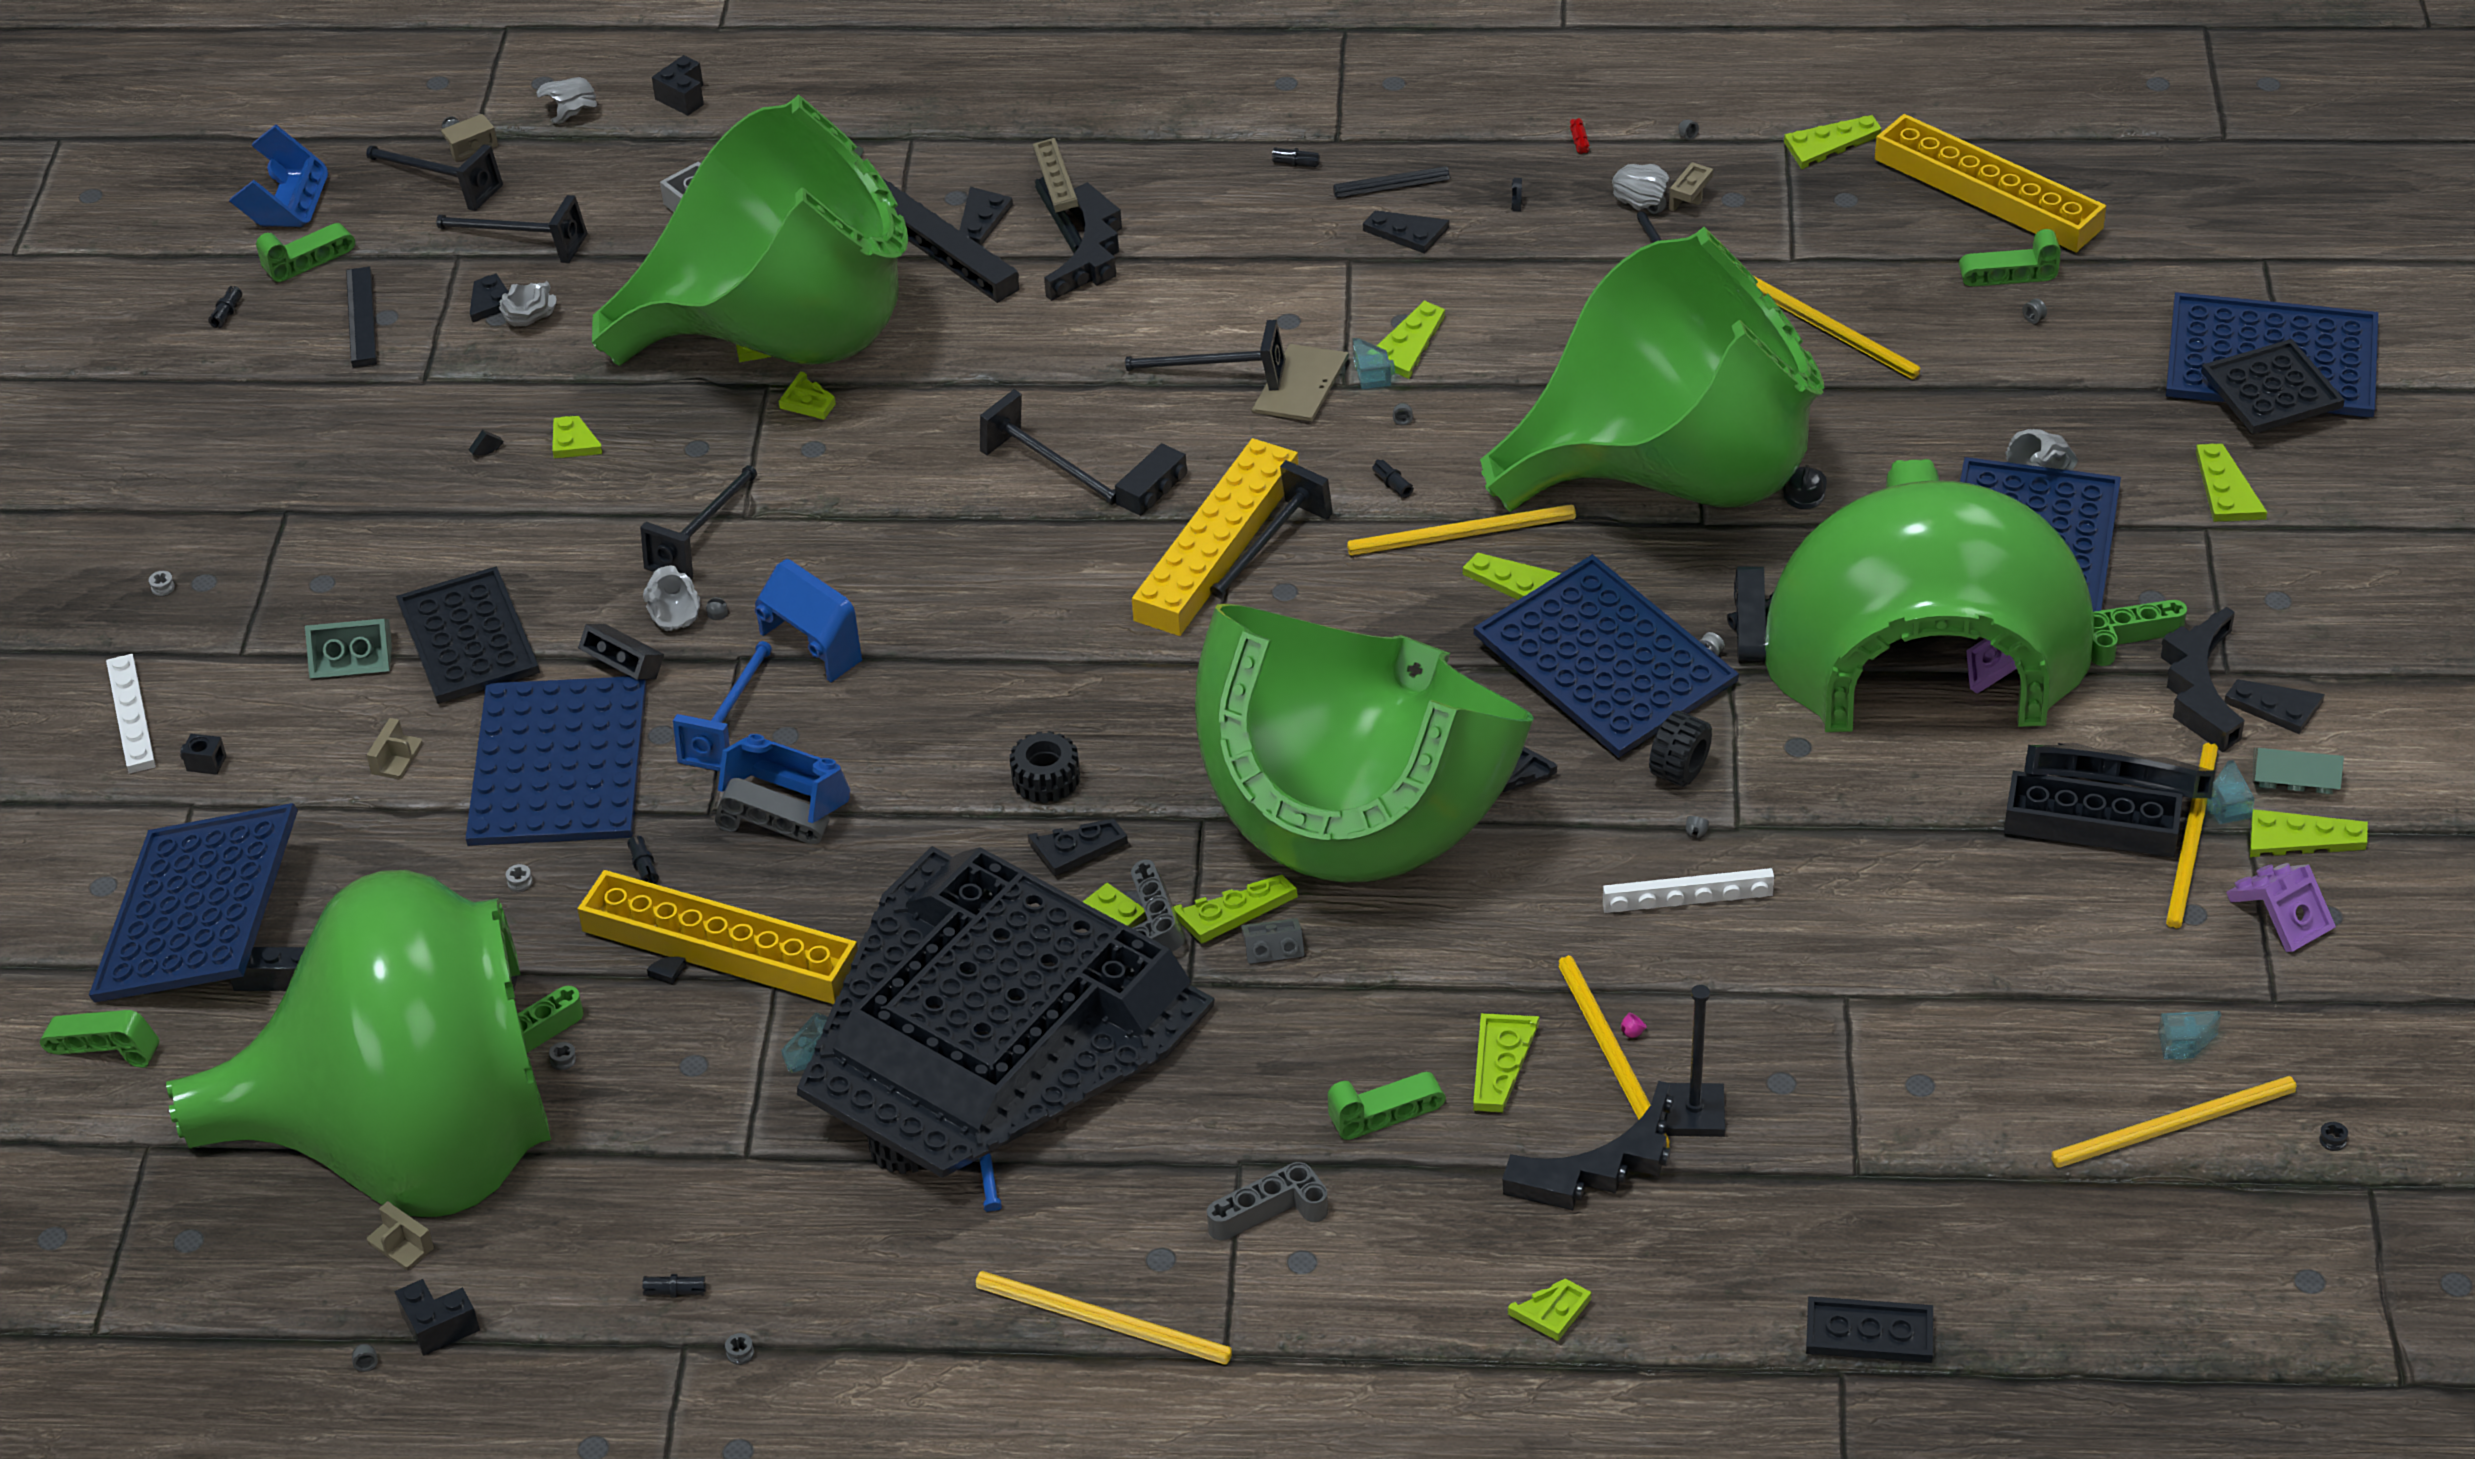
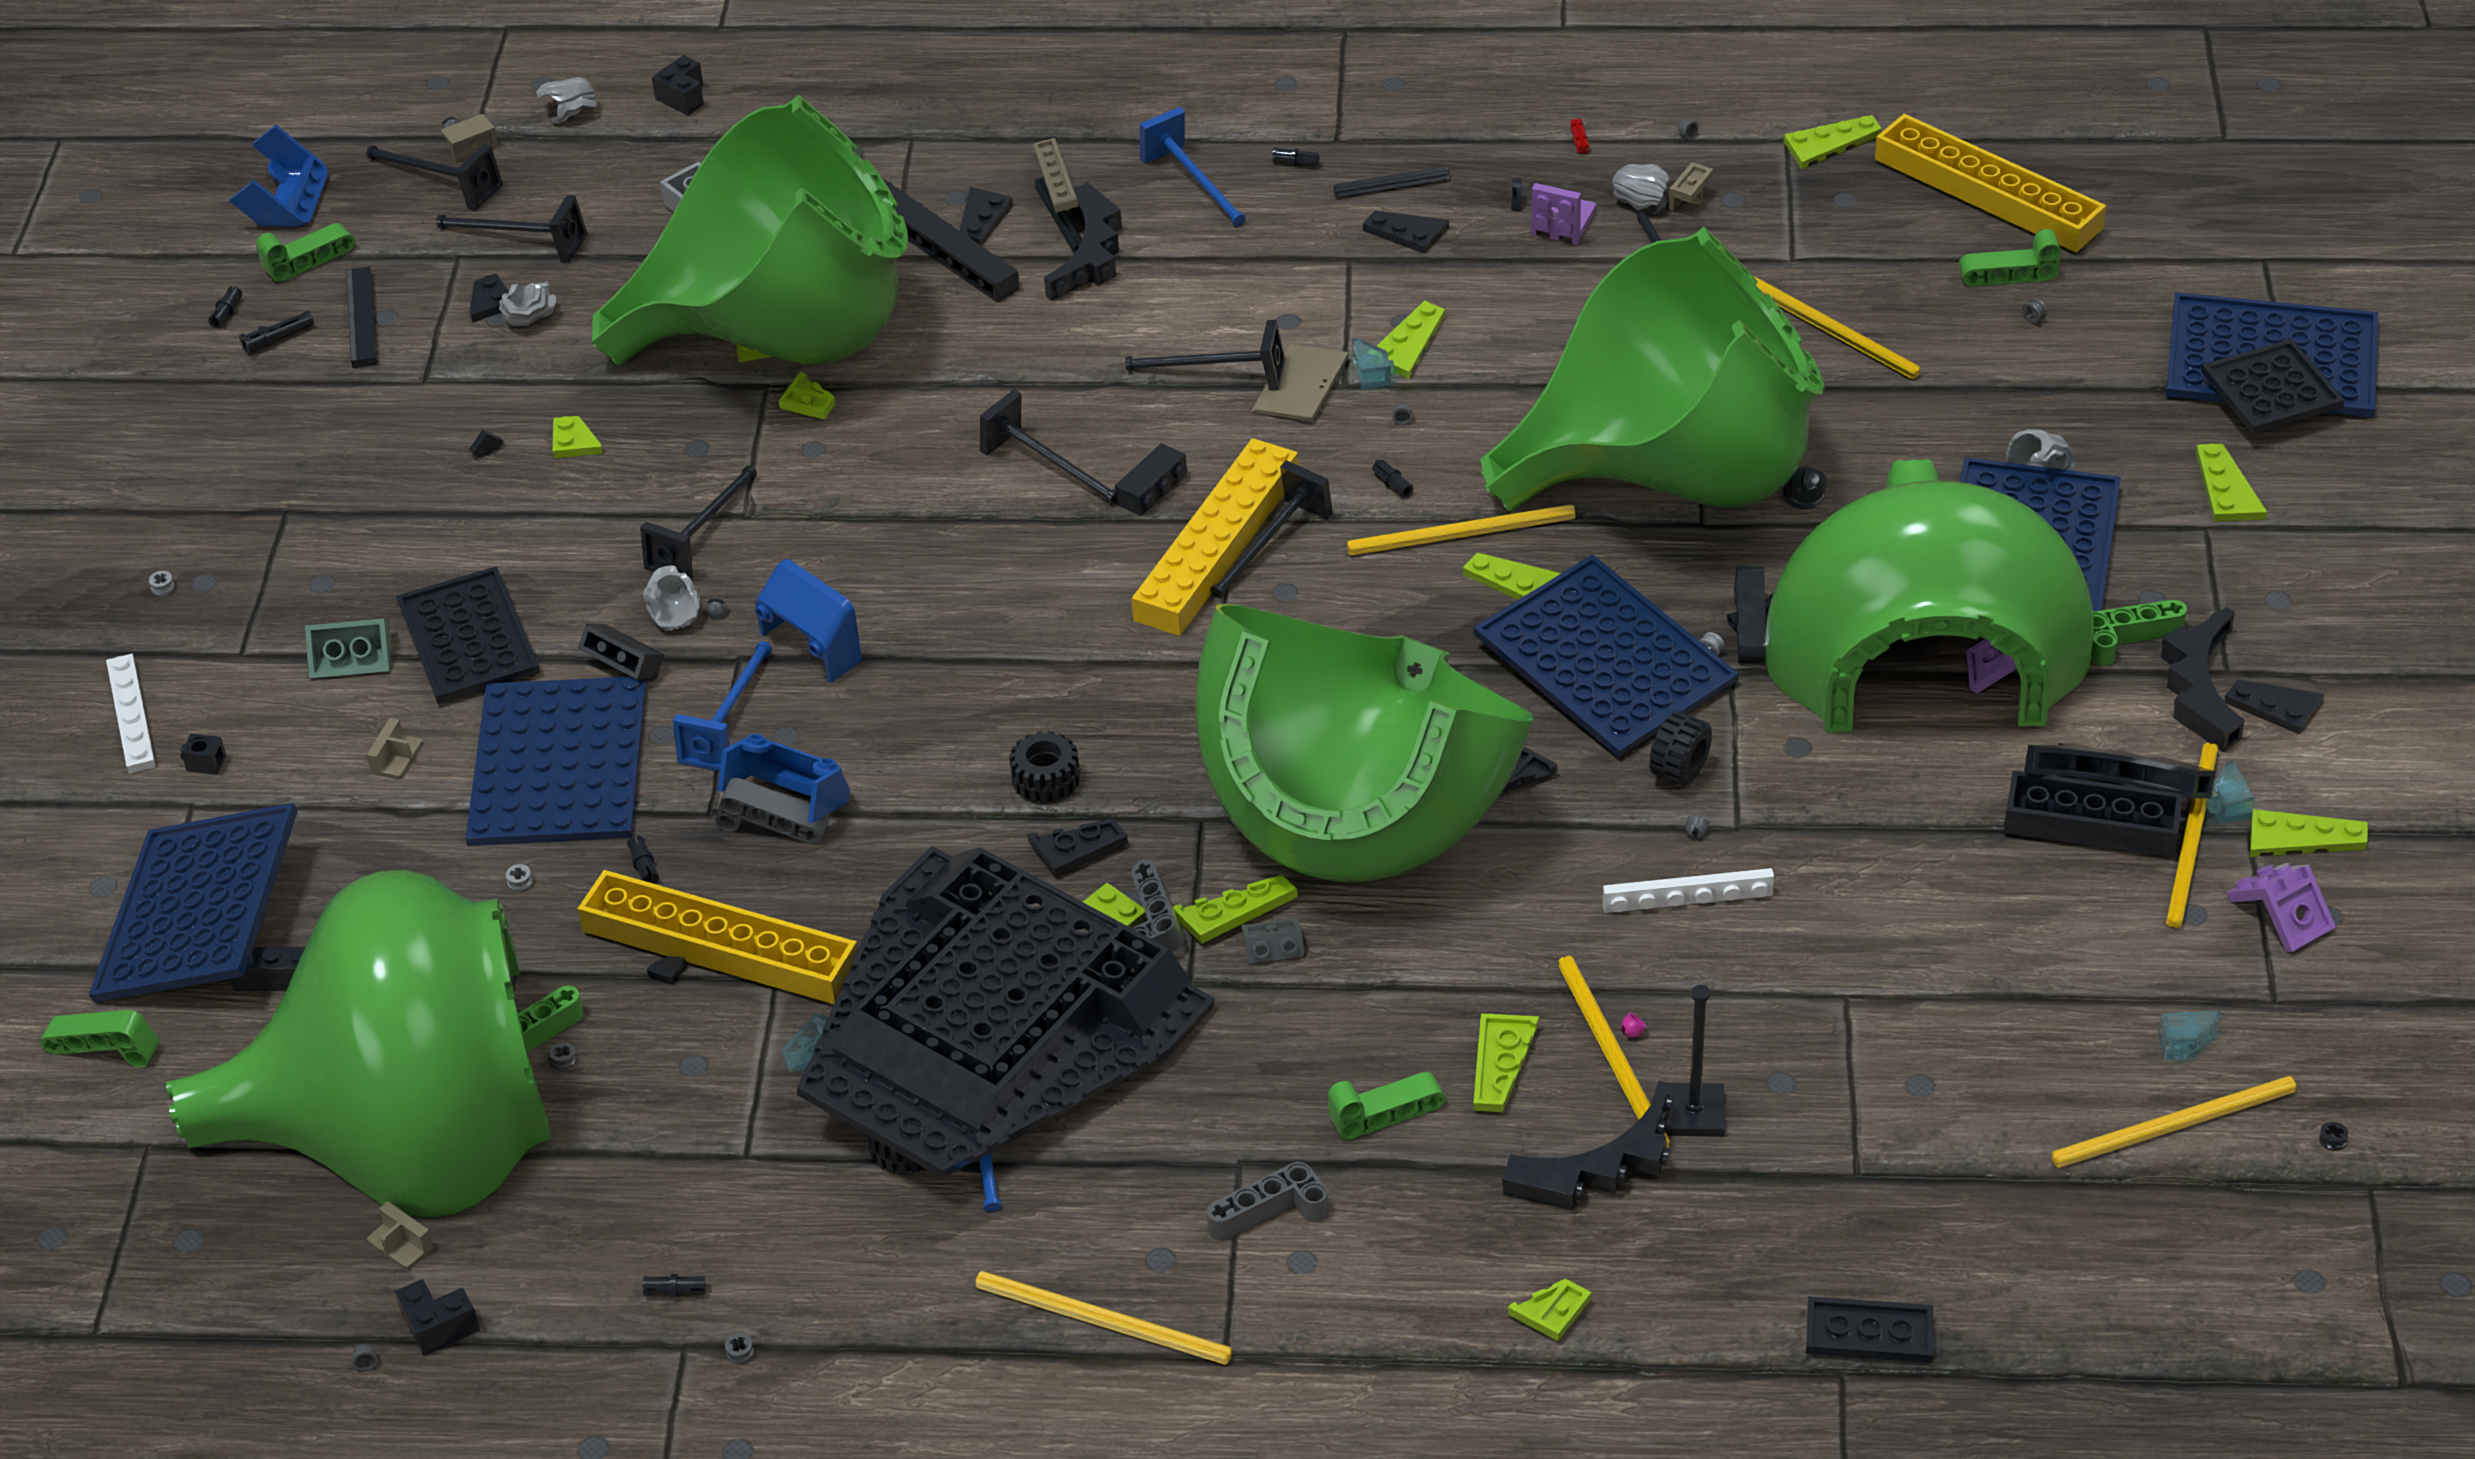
(266, 335): none -> black pin
(1167, 135): none -> blue tile
(1560, 212): none -> medium lavender bracket
(2297, 769): sand green slope -> none

